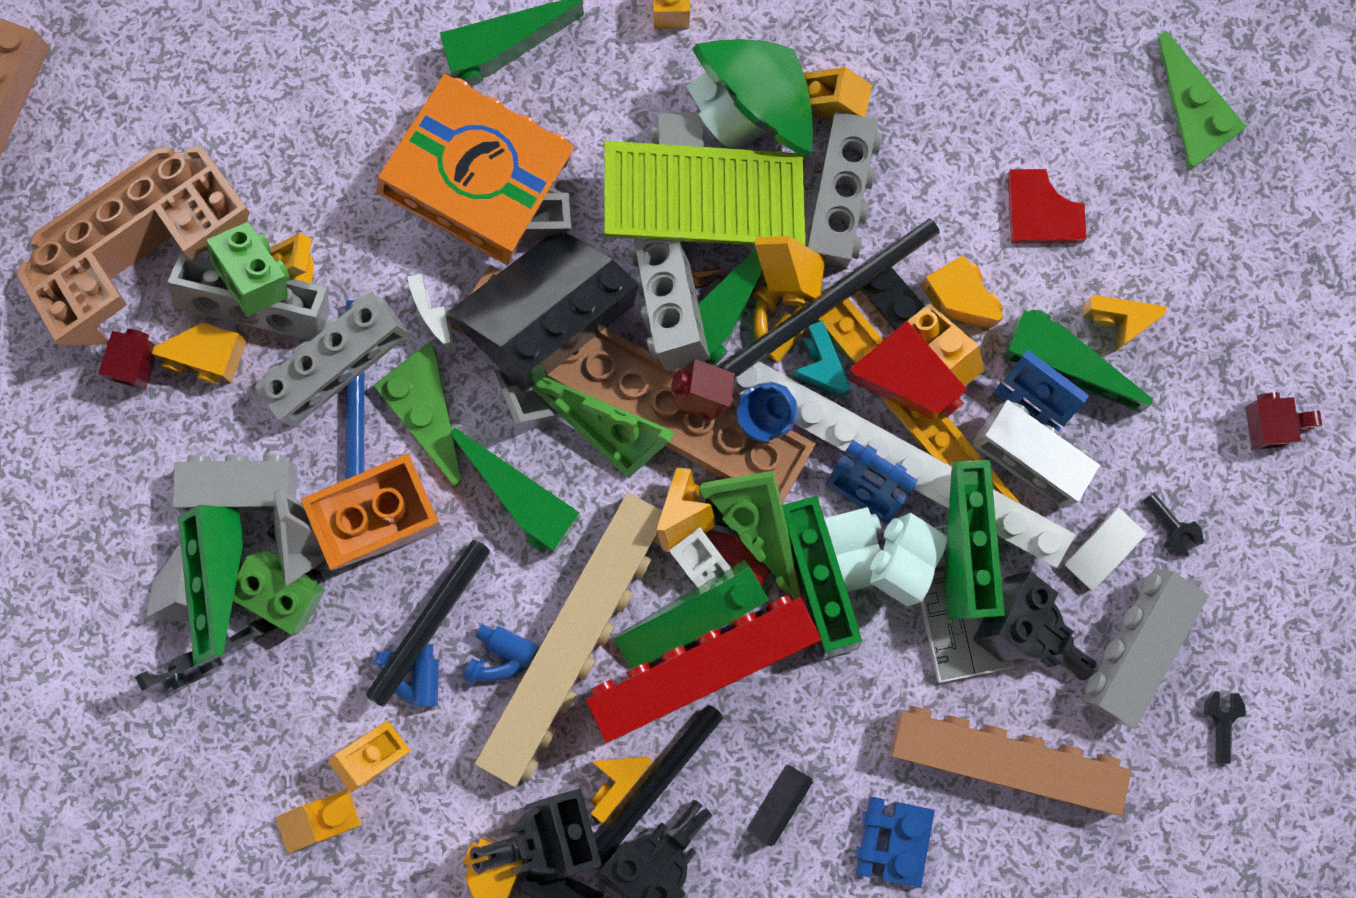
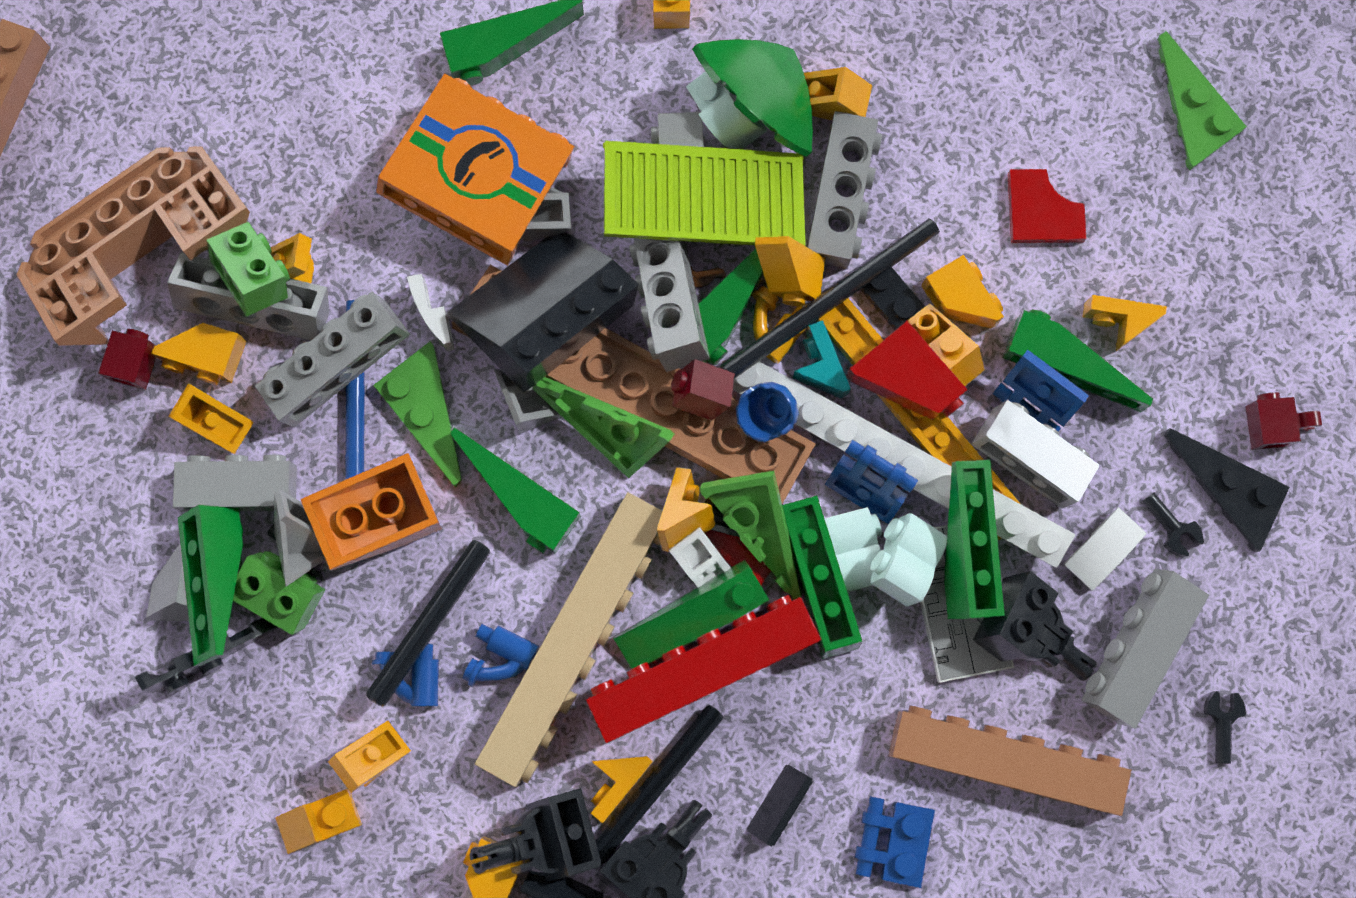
(210, 419): none -> light orange slope
(1243, 493): none -> black wing

